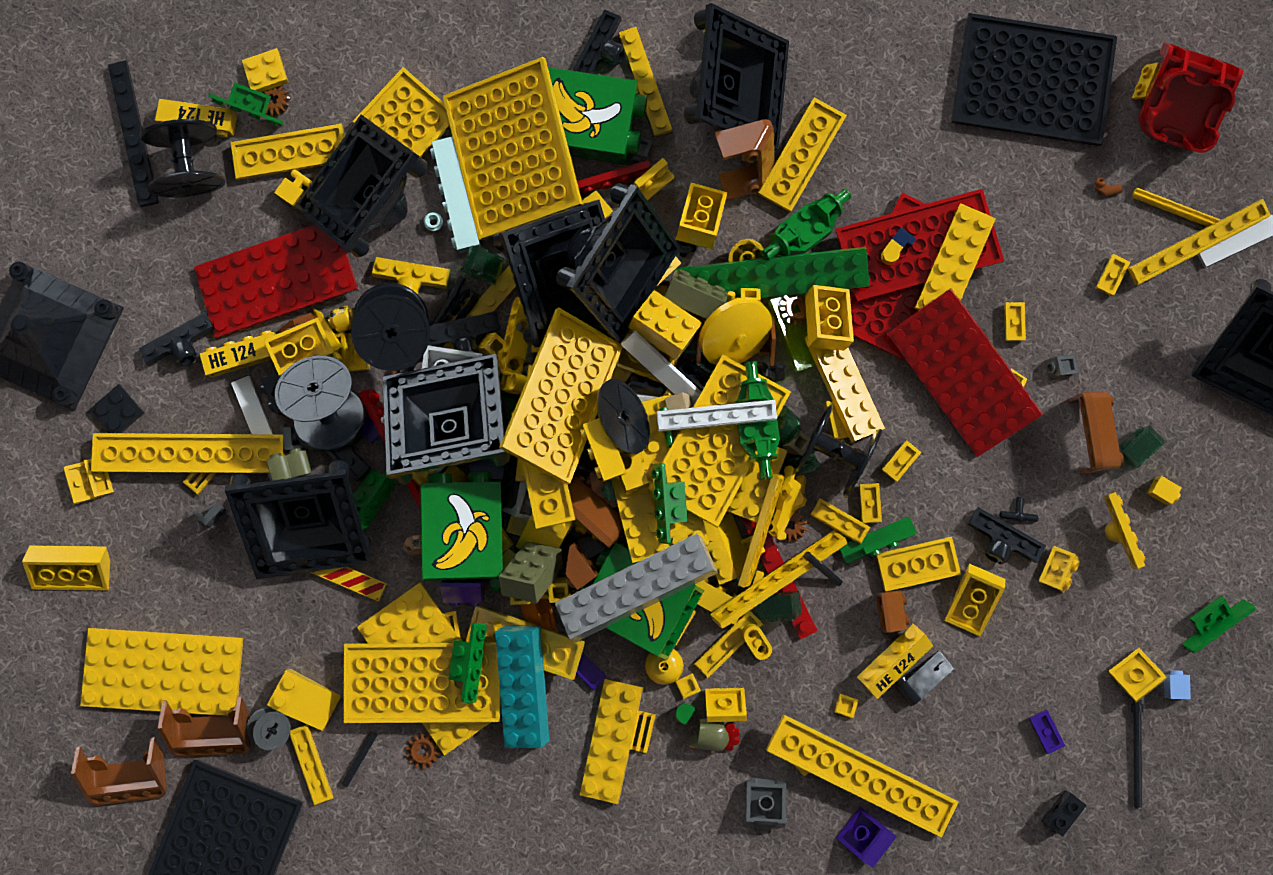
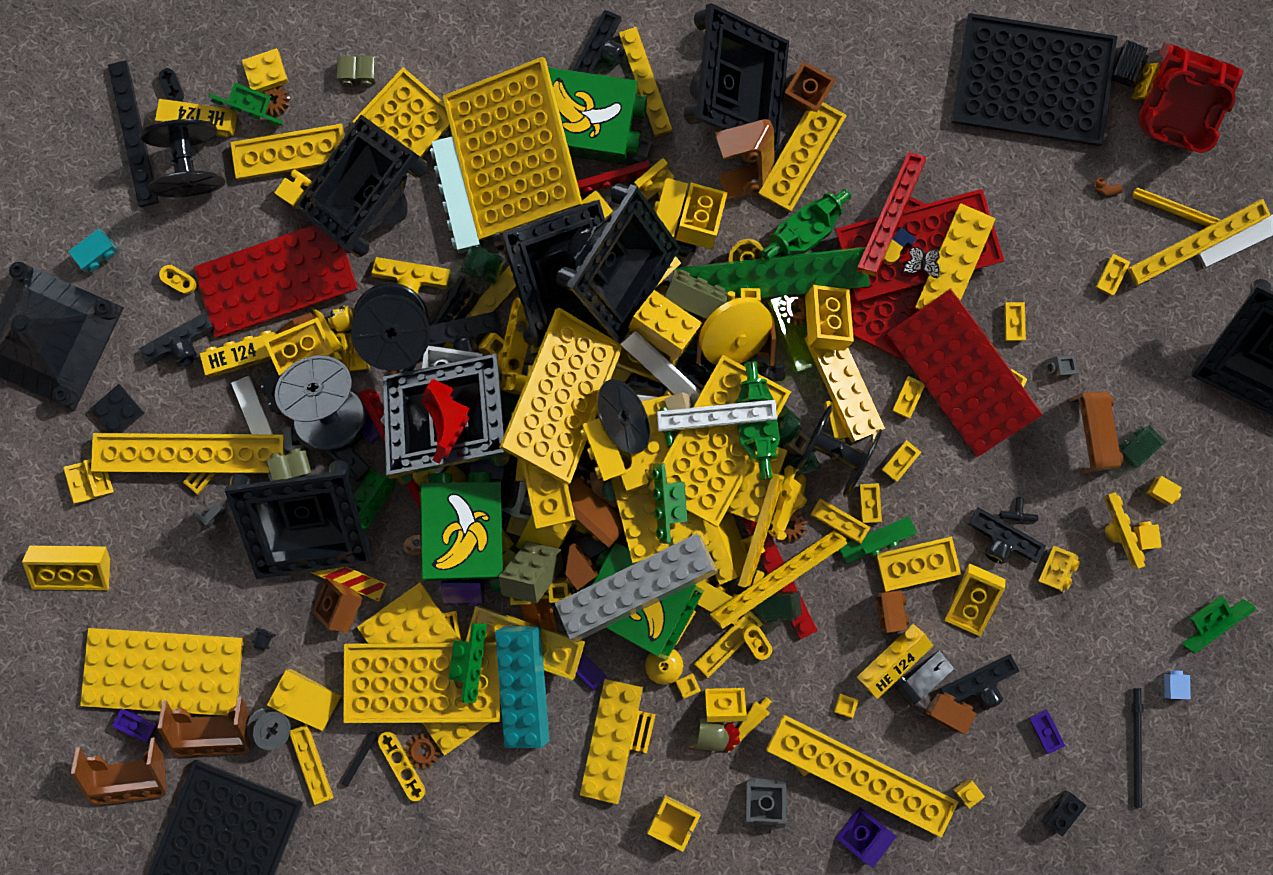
(93, 251): none -> teal brick
(134, 725): none -> dark purple plate
(175, 83): none -> black beam
(178, 279): none -> yellow plate
(262, 639): none -> black brick
(336, 605): none -> dark orange slope
(356, 70): none -> olive brick
(399, 767): none -> yellow beam
(431, 216): light aqua plate -> none
(447, 417): none -> red arch
(671, 204): none -> yellow brick
(673, 823): none -> yellow piece
(684, 712): green brick -> none
(754, 717): none -> yellow bar
(808, 88): none -> dark orange slope
(822, 568): black bar -> none
(891, 214): none -> red plate
(908, 397): none -> yellow plate
(923, 261): none -> animal
(950, 713): none -> dark orange slope
(968, 793): none -> yellow brick
(983, 683): none -> black plate
(1129, 63): none -> black brick
(1137, 675): yellow plate -> none
(1147, 535): none -> yellow brick

